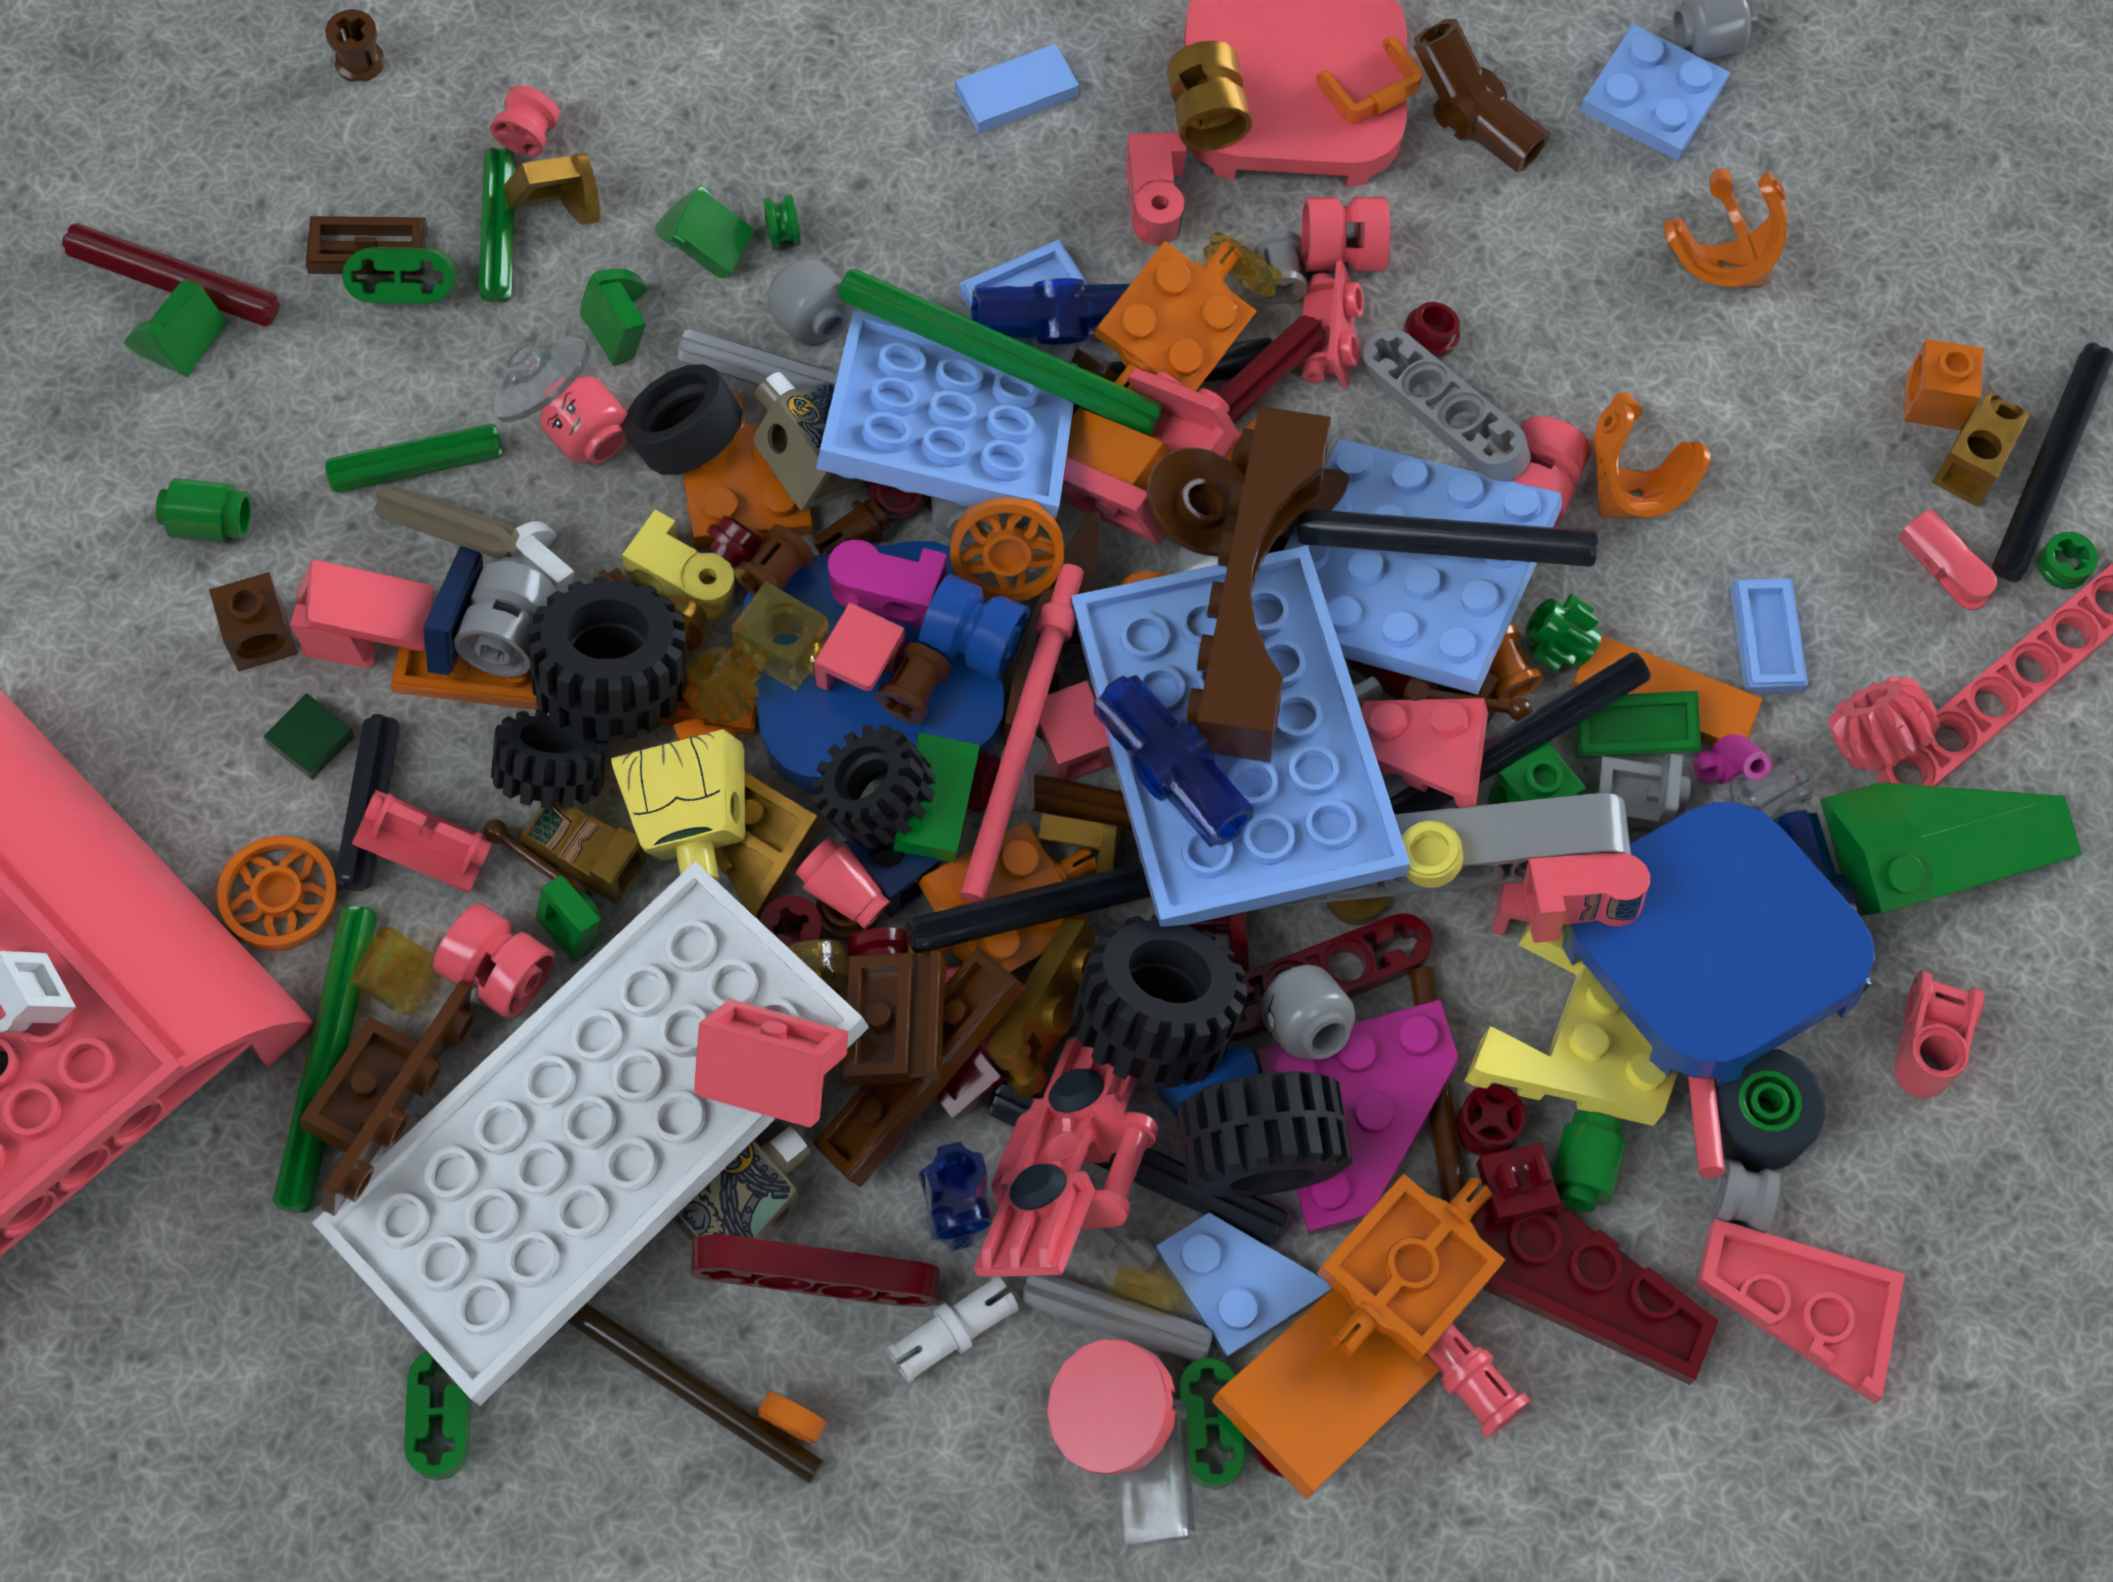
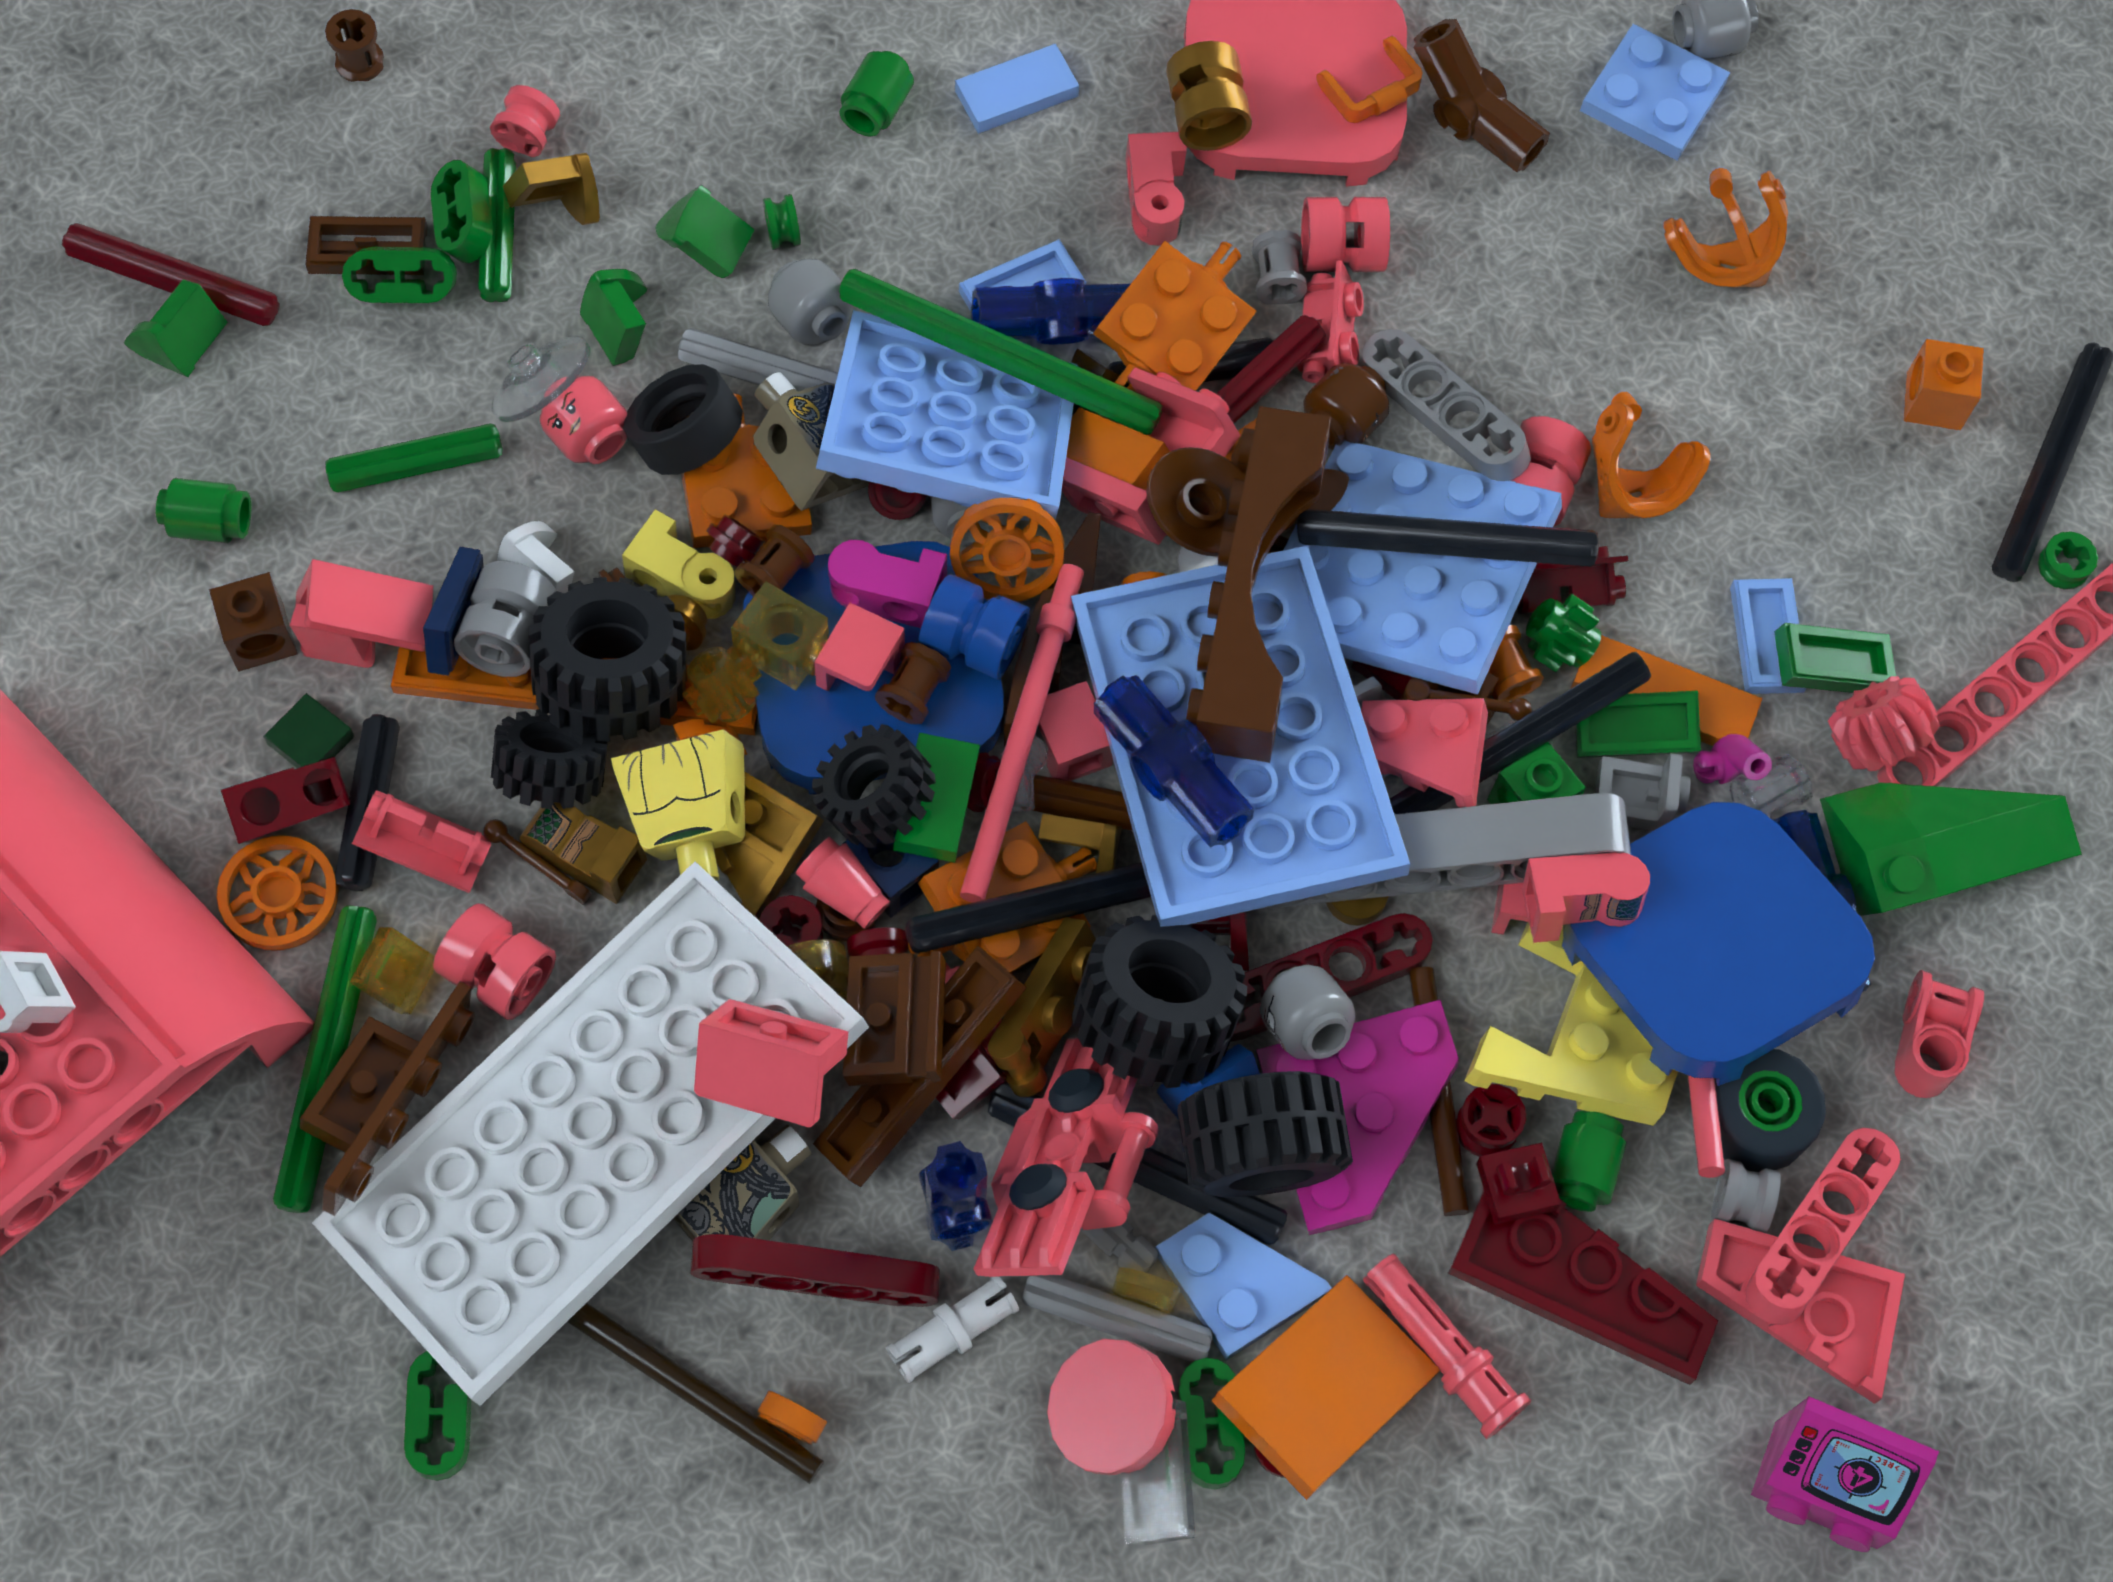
(284, 798): none -> dark red leg
(446, 522): dark tan axle -> none
(461, 211): none -> green beam
(568, 918): green plate -> none
(861, 523): reddish brown pin -> none
(876, 92): none -> green brick
(1250, 269): clear yellow axle -> none
(1352, 399): none -> reddish brown head
(1411, 1267): orange plate -> none
(1433, 853): light yellow tile -> none
(1434, 327): dark red plate -> none
(1592, 584): none -> dark red hinge
(1825, 1225): none -> coral beam
(1832, 657): none -> green tile
(1842, 1474): none -> dark pink slope
(1949, 560): coral bar -> none
(1981, 449): pearl gold leg -> none

